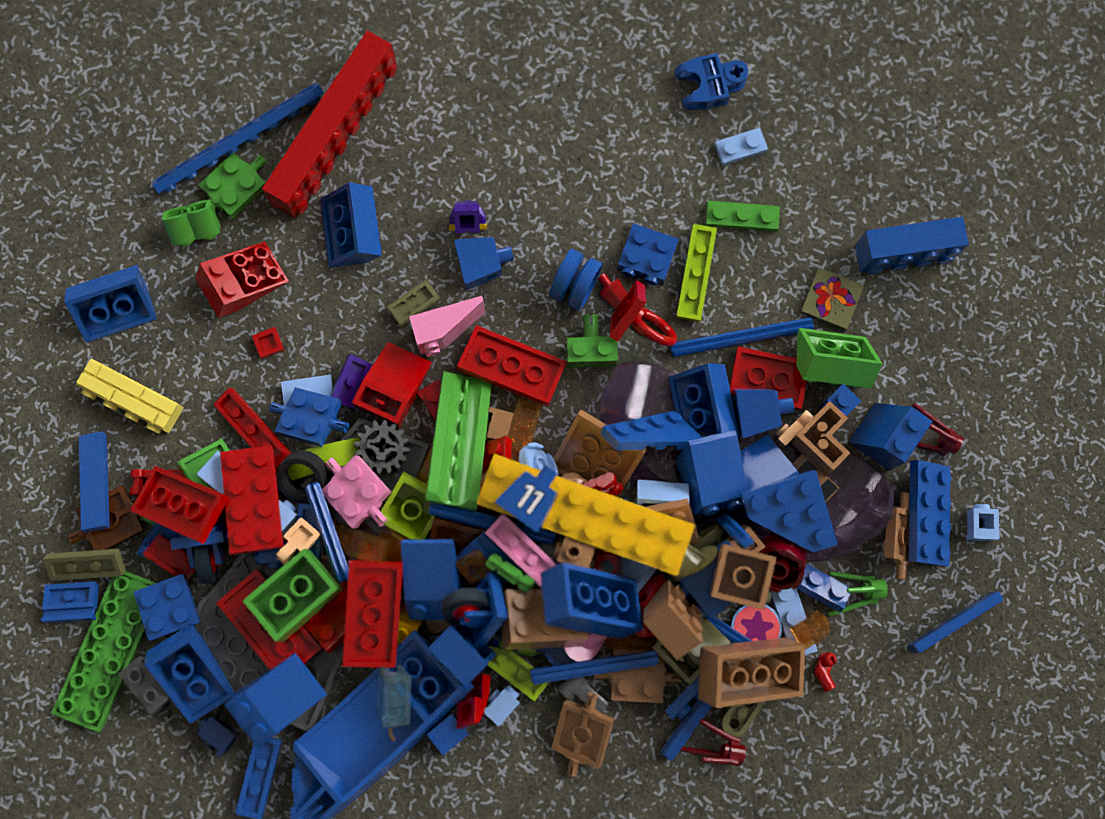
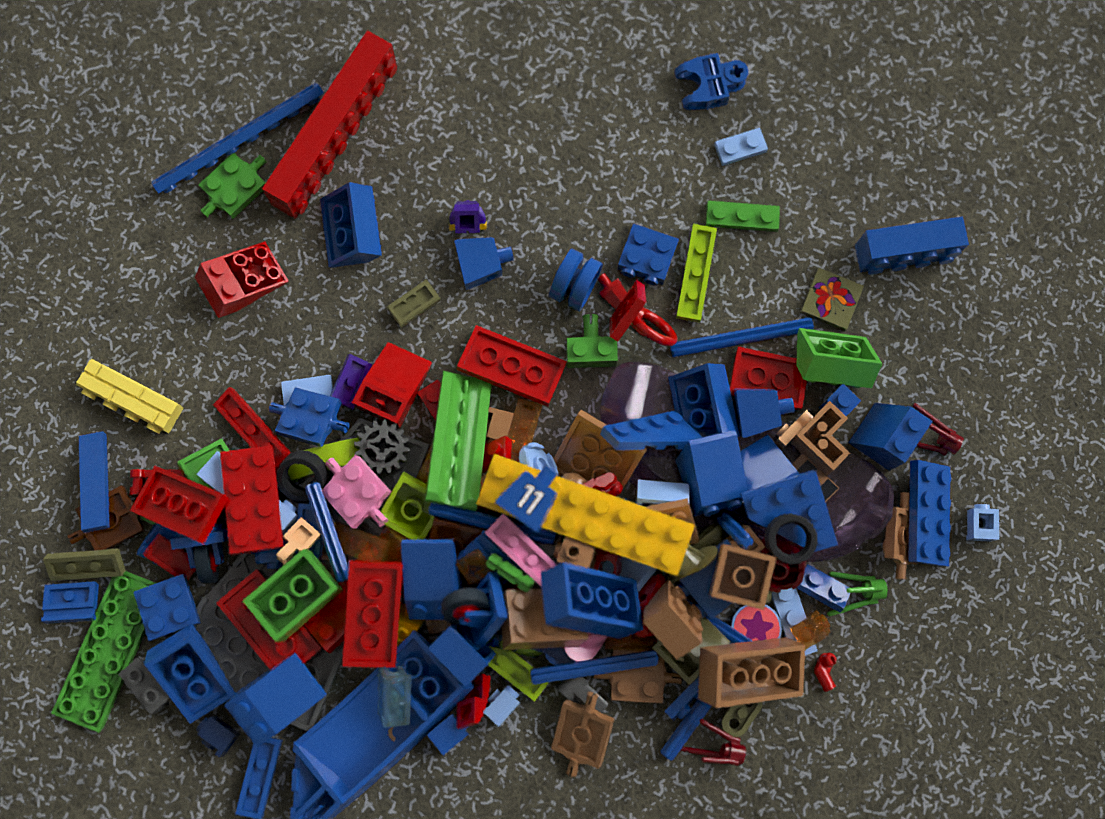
(110, 303): blue slope -> none
(191, 223): bright green brick -> none
(268, 343): red tile -> none
(441, 326): bright pink slope -> none
(808, 549): none -> black tyre
(955, 622): blue tile -> none

